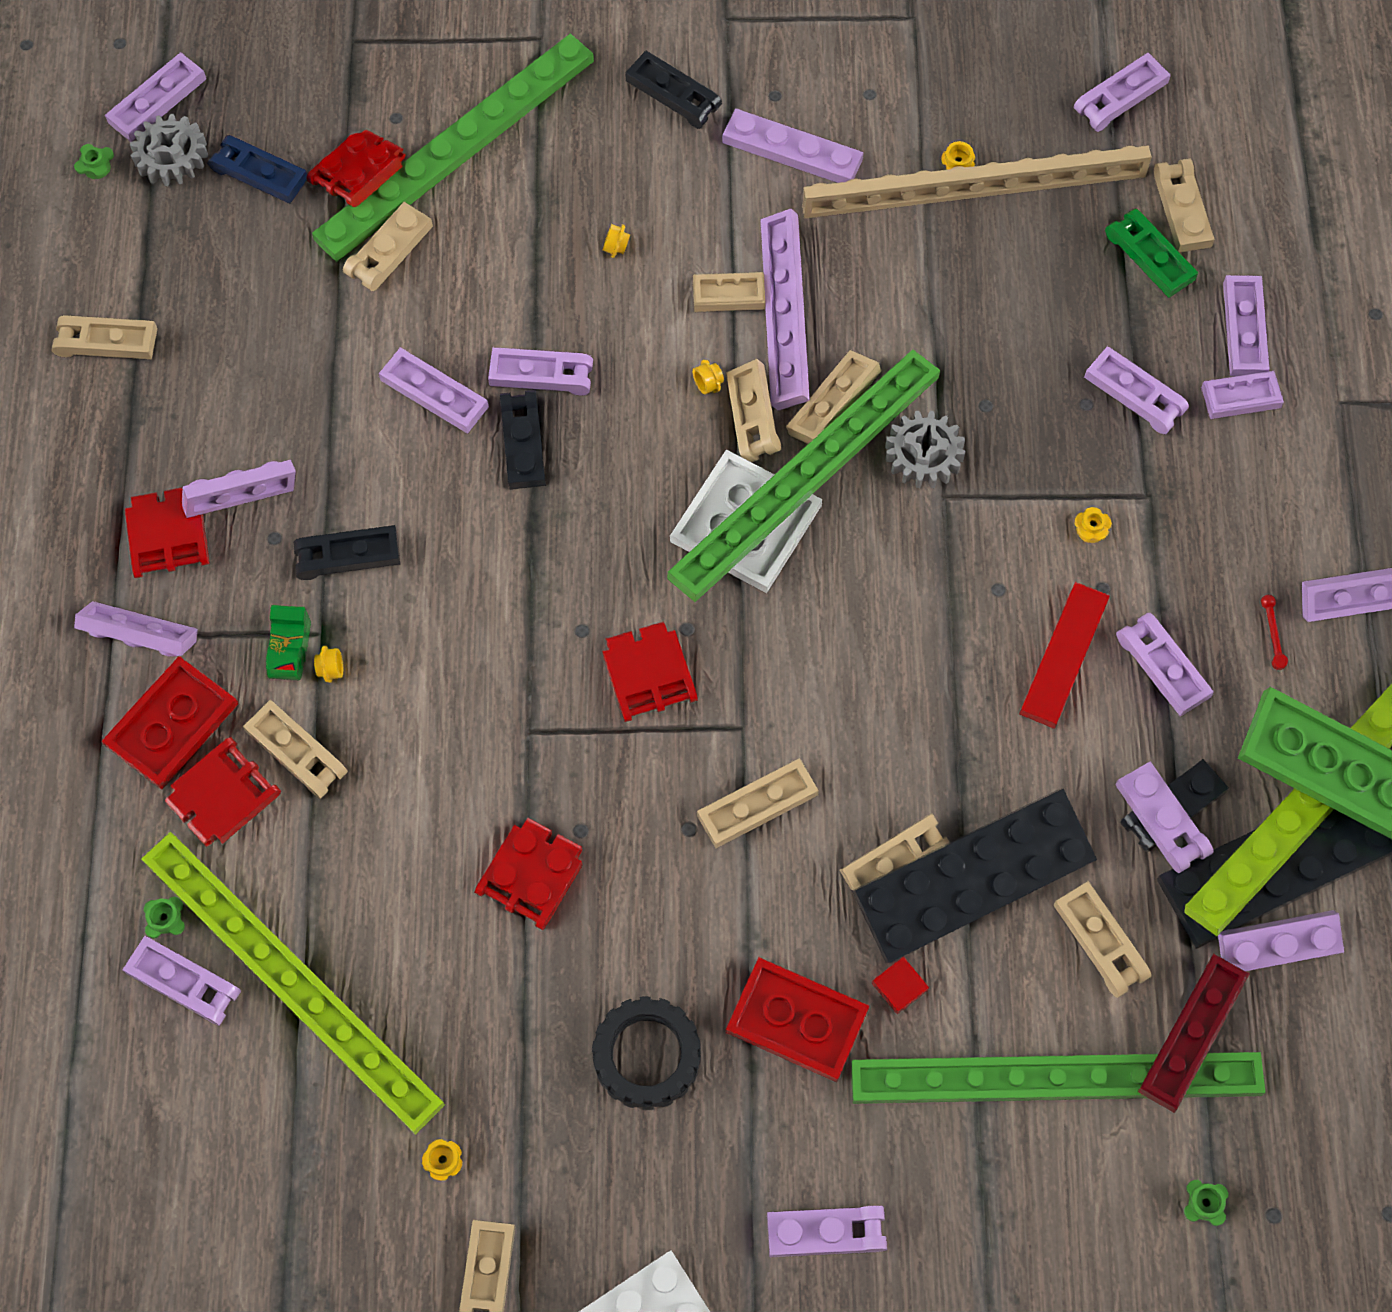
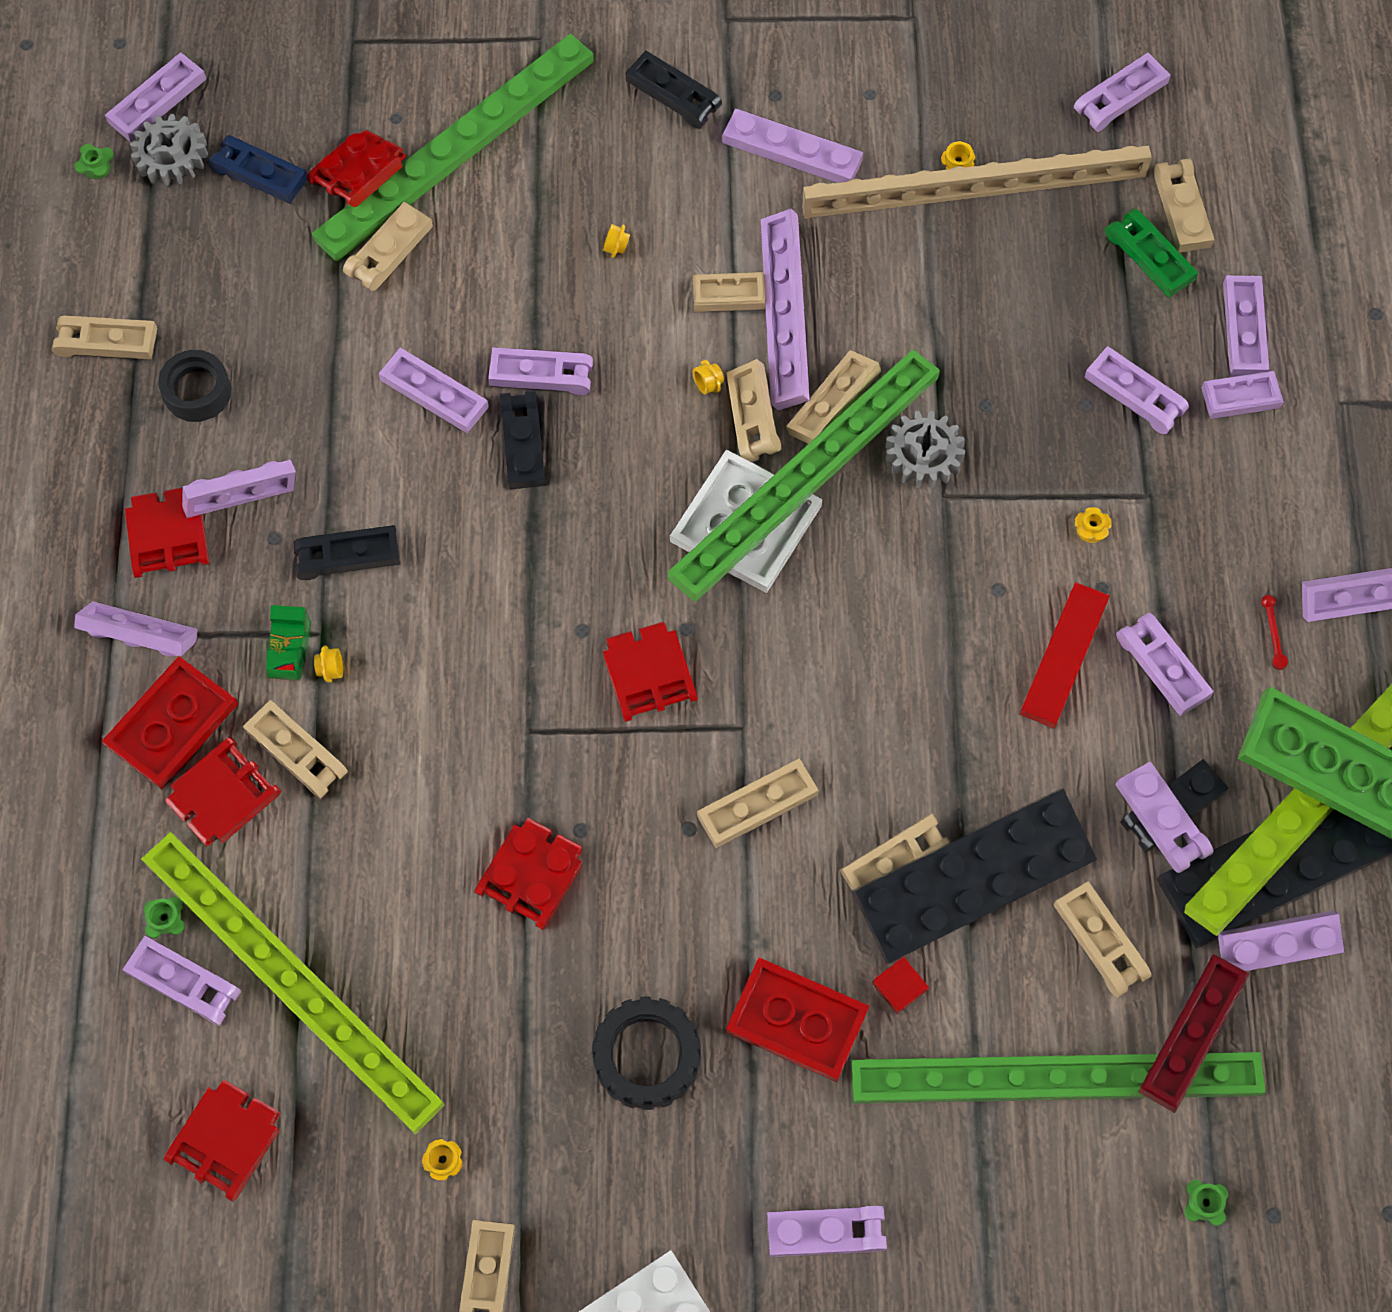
(189, 362): none -> black tyre
(225, 1138): none -> red plate

